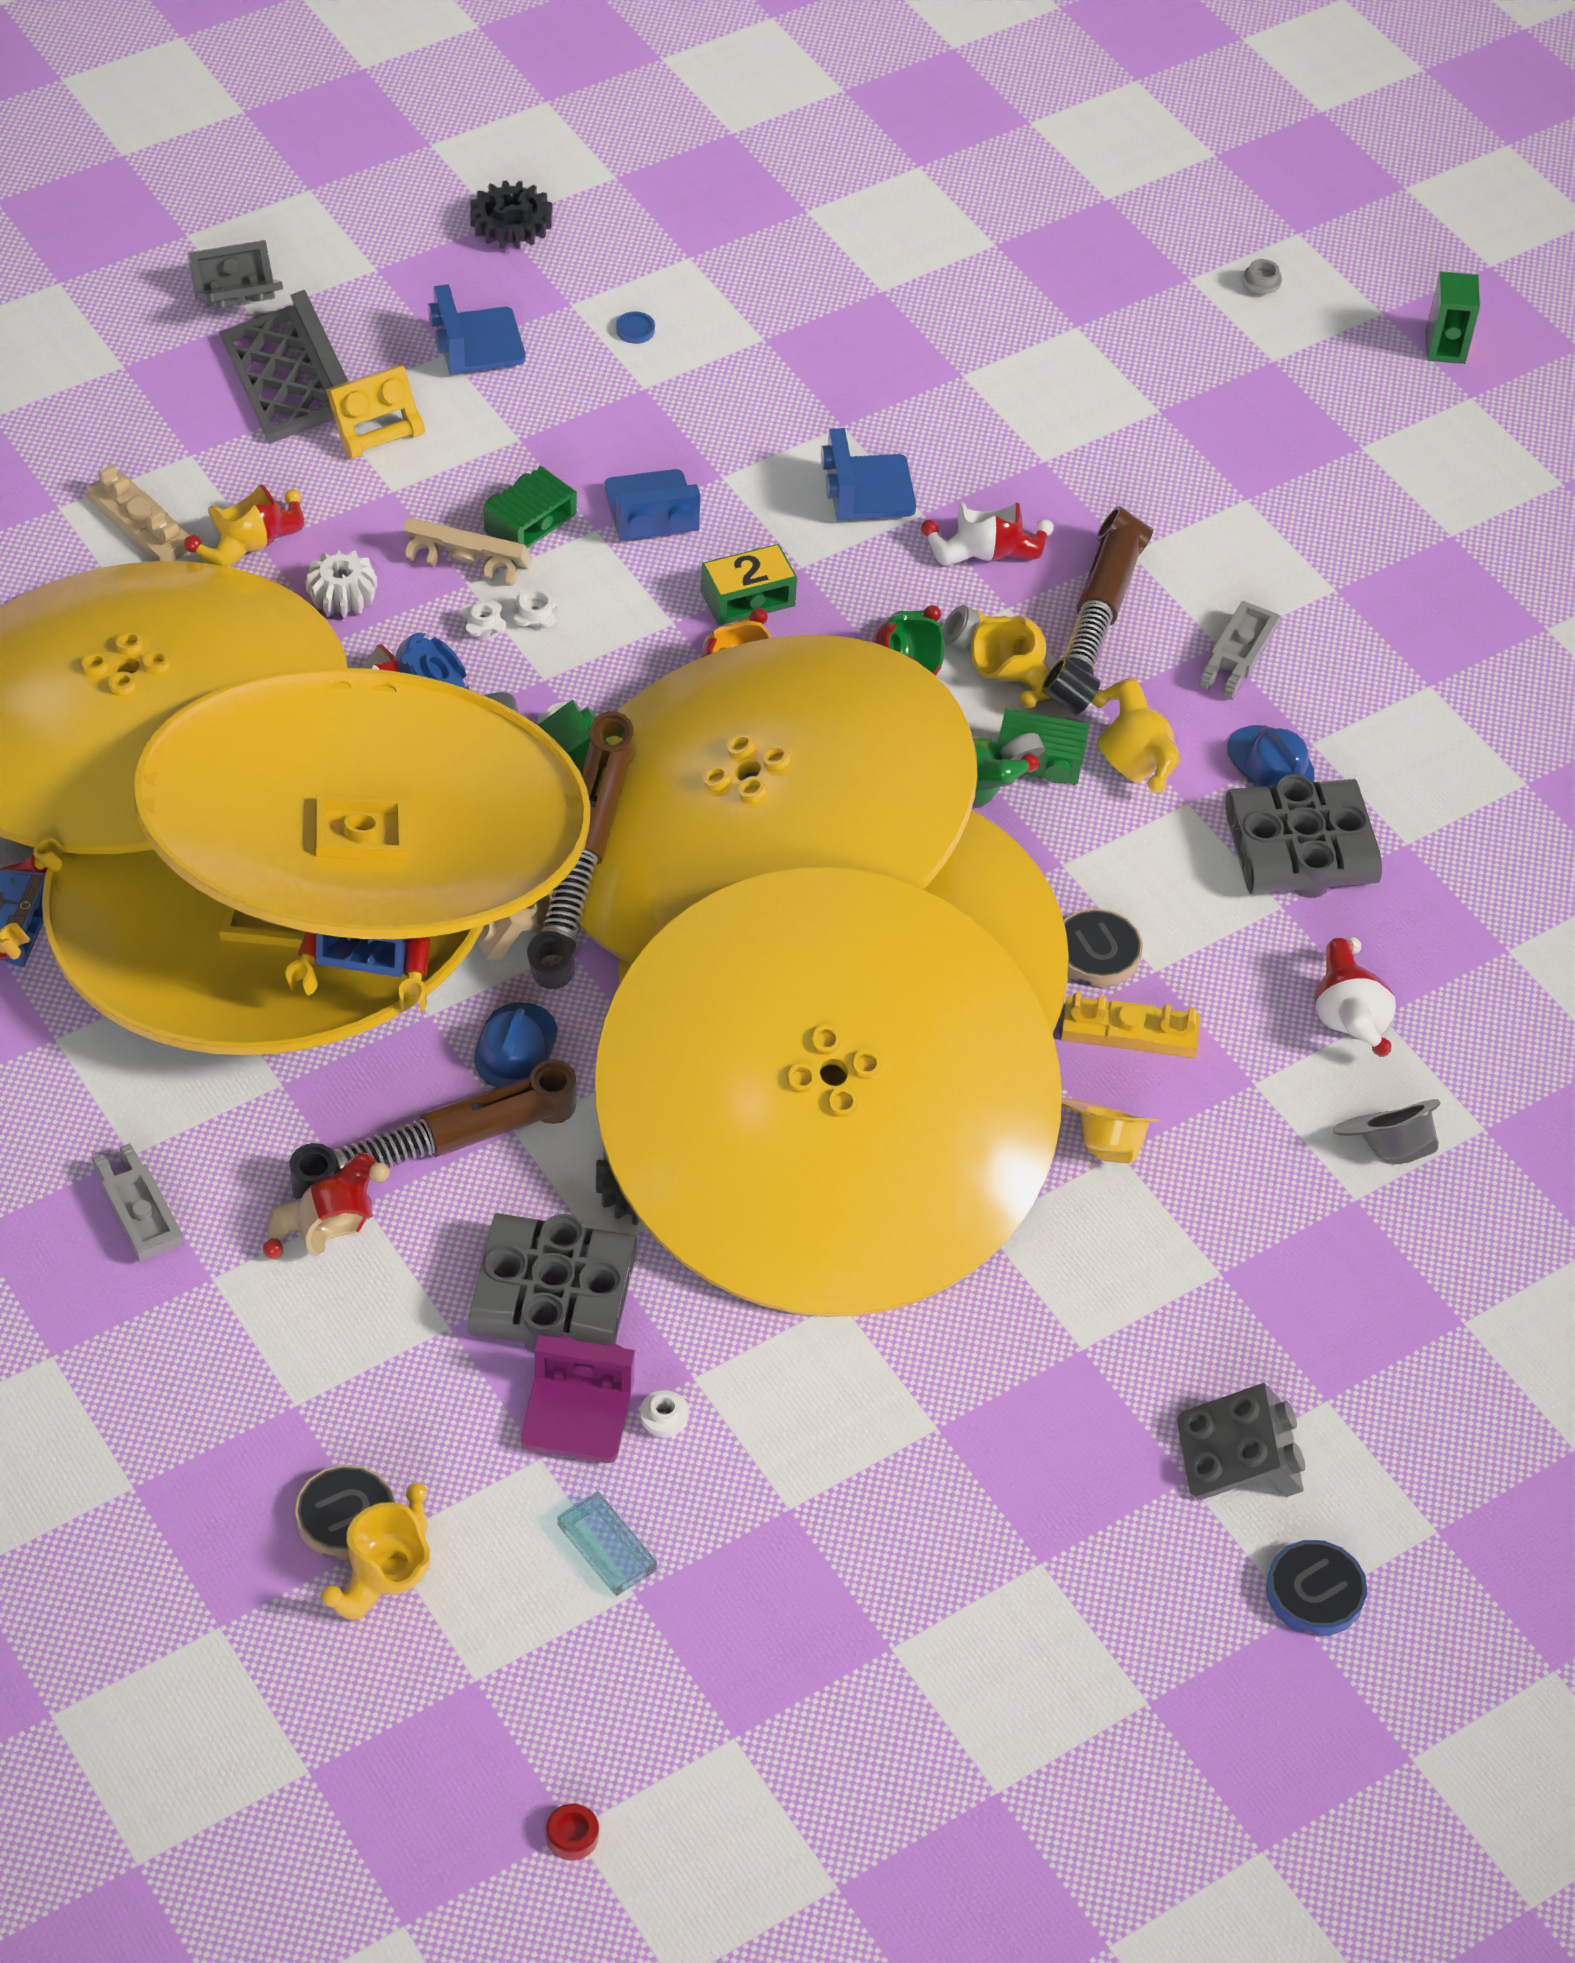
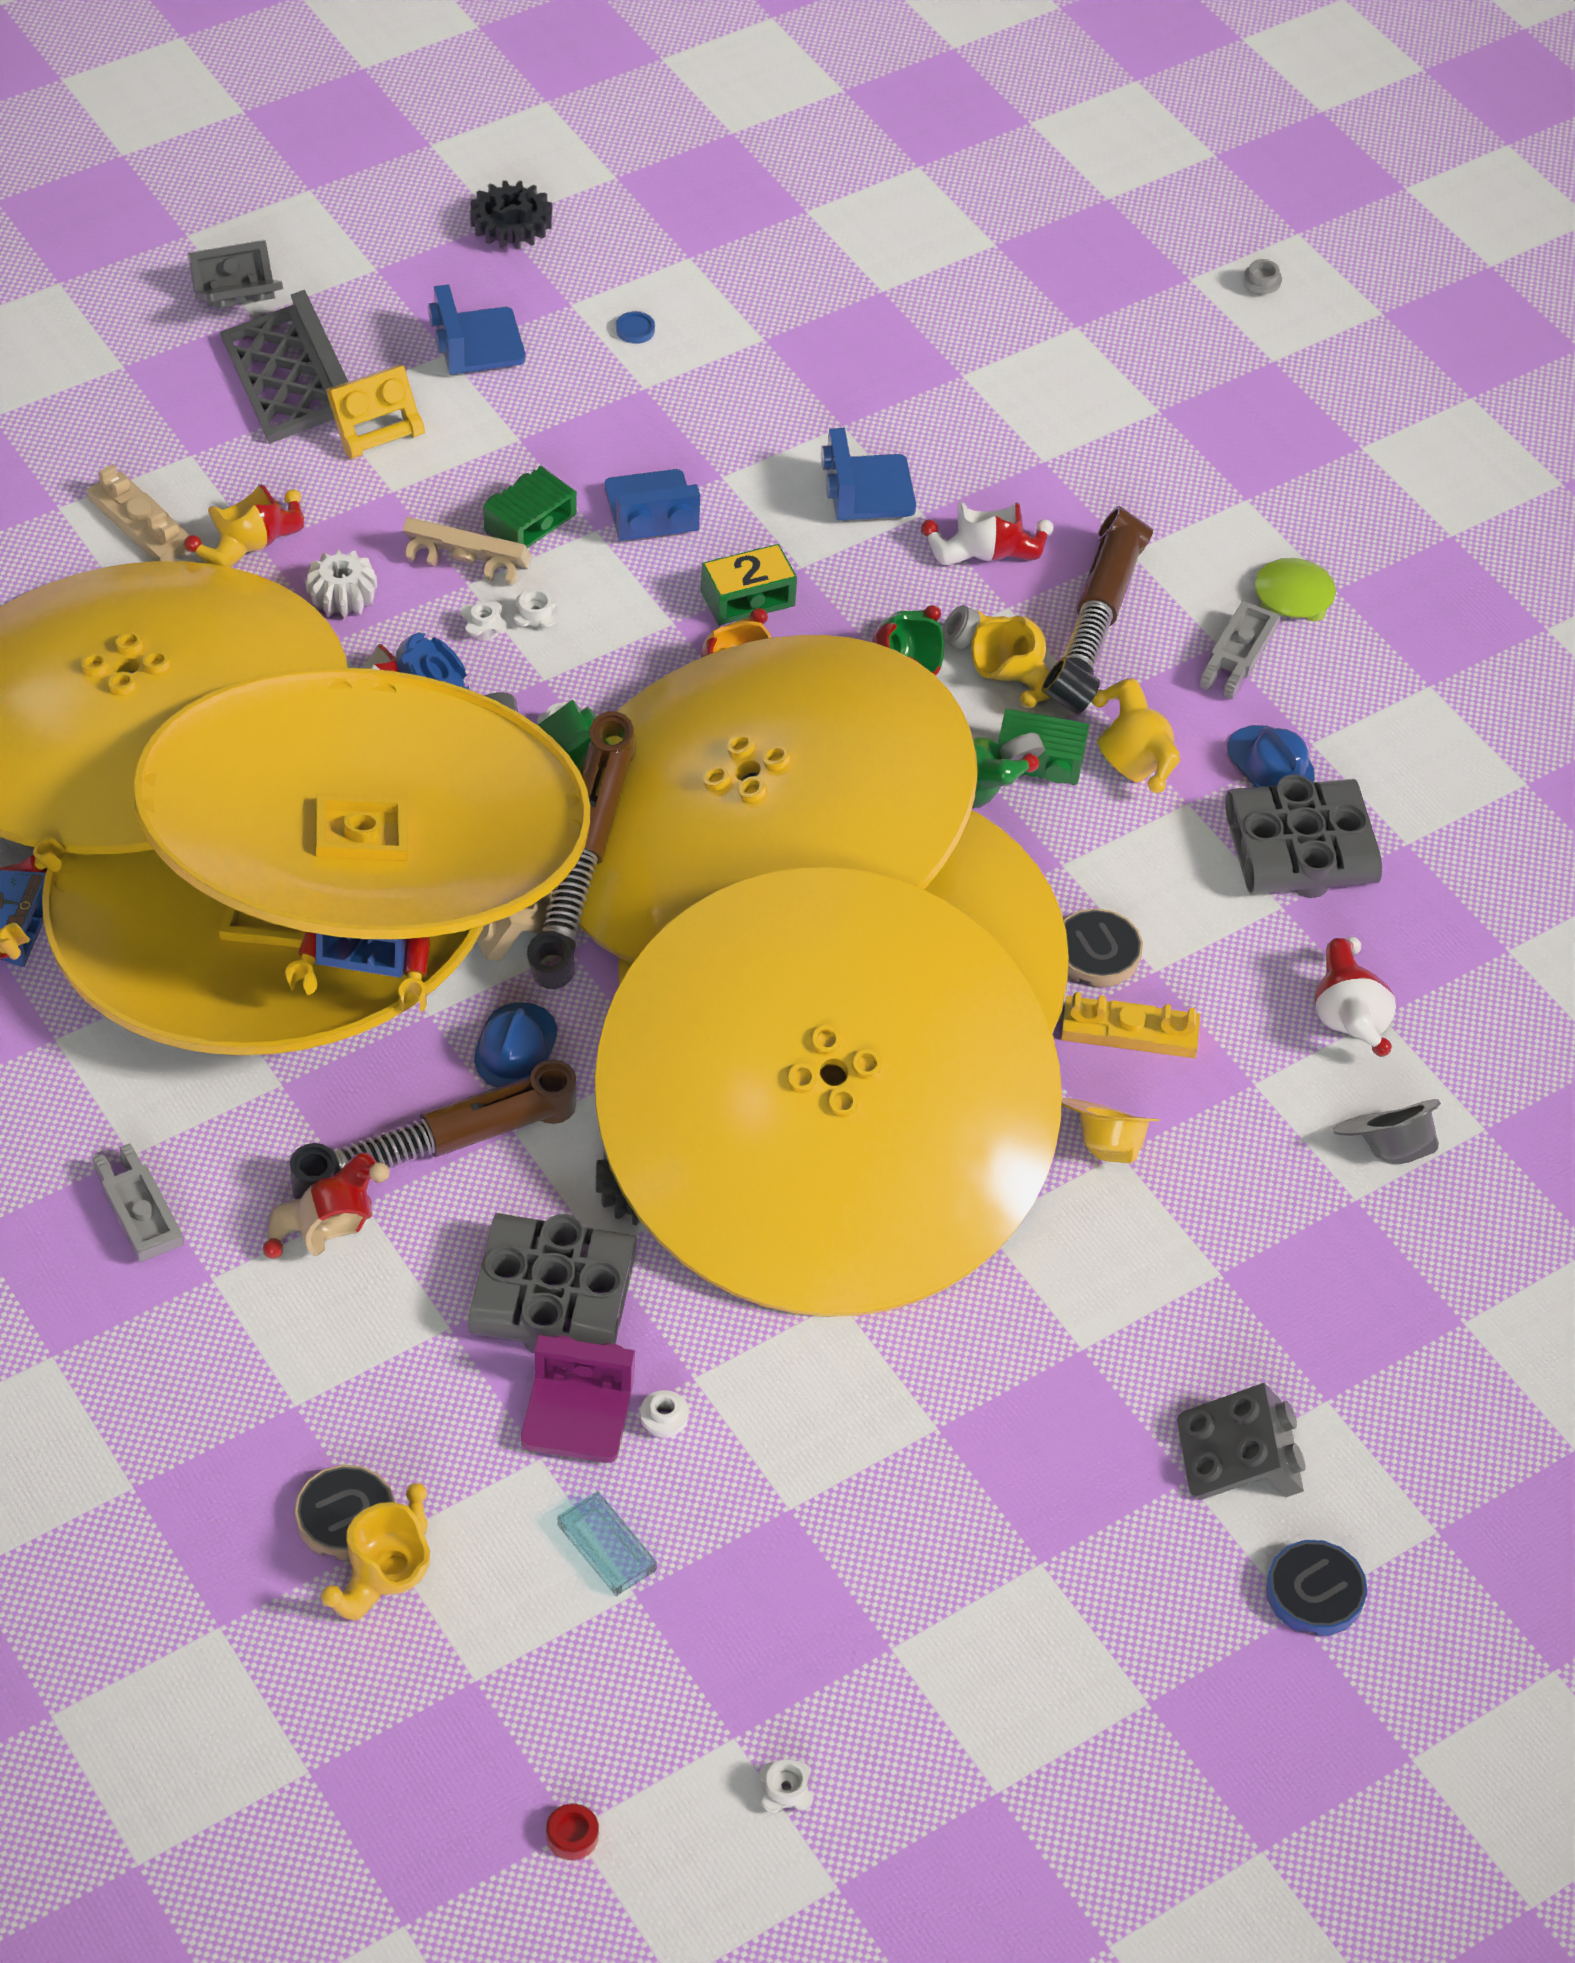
(786, 1771): none -> white plate
(1295, 588): none -> lime dish
(1452, 317): green brick -> none

